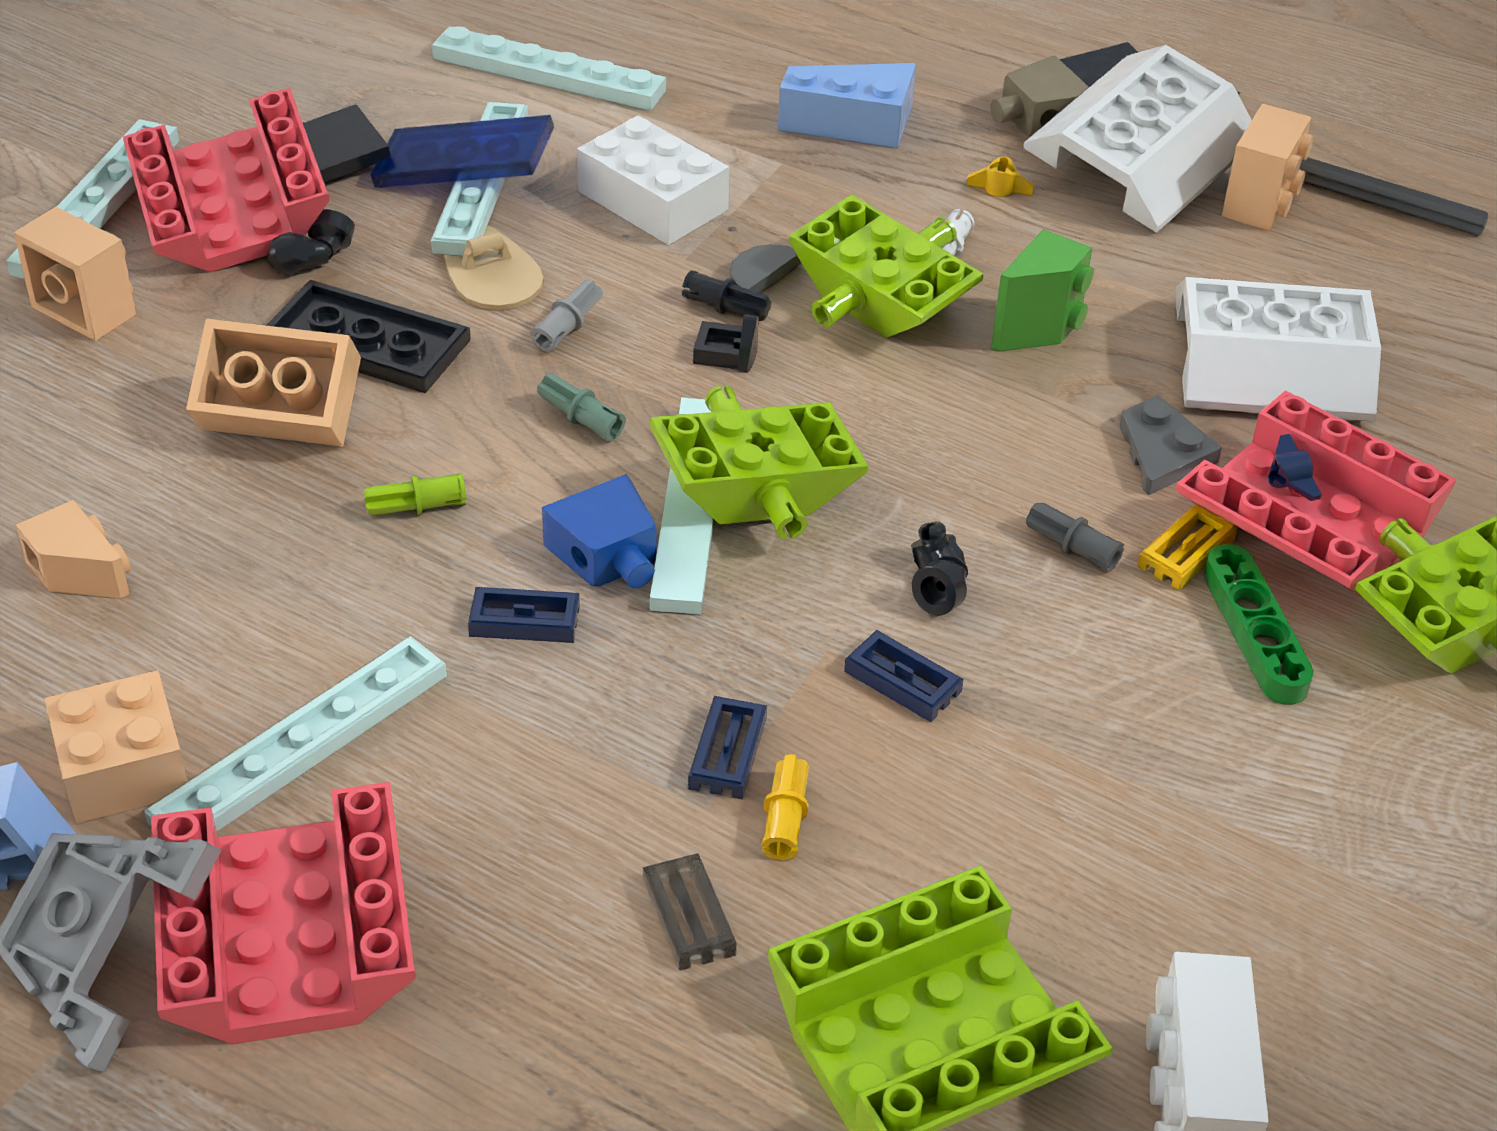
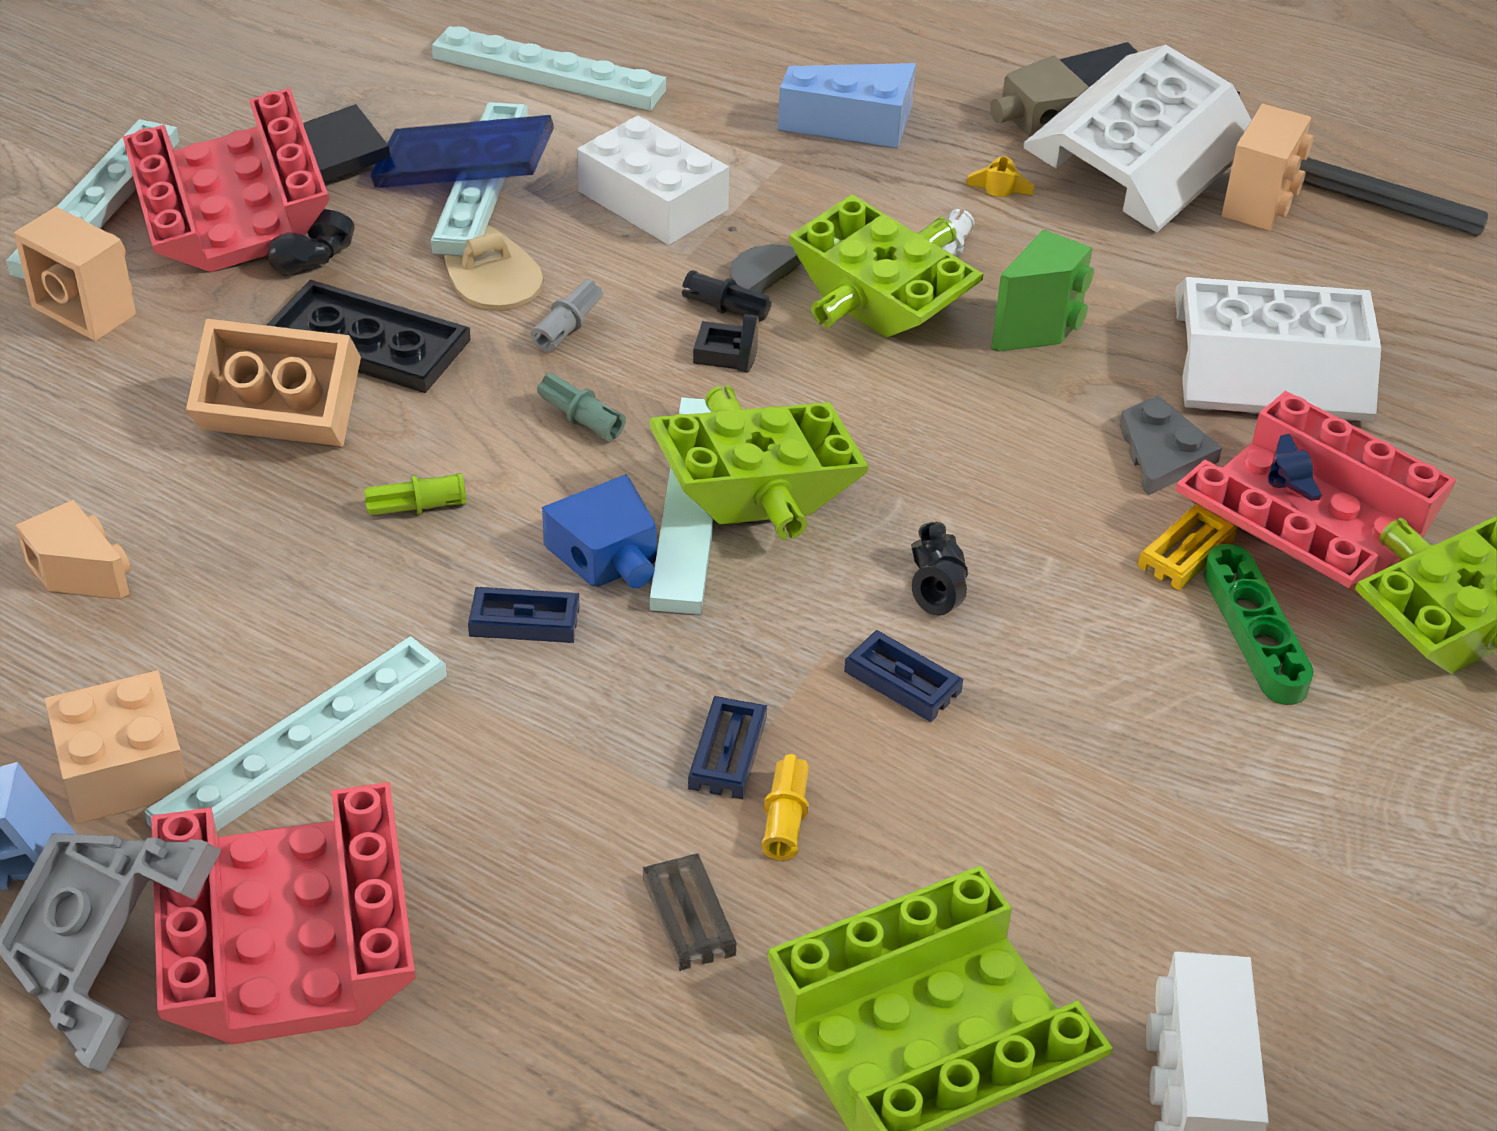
(1075, 536): dark grey axle -> none

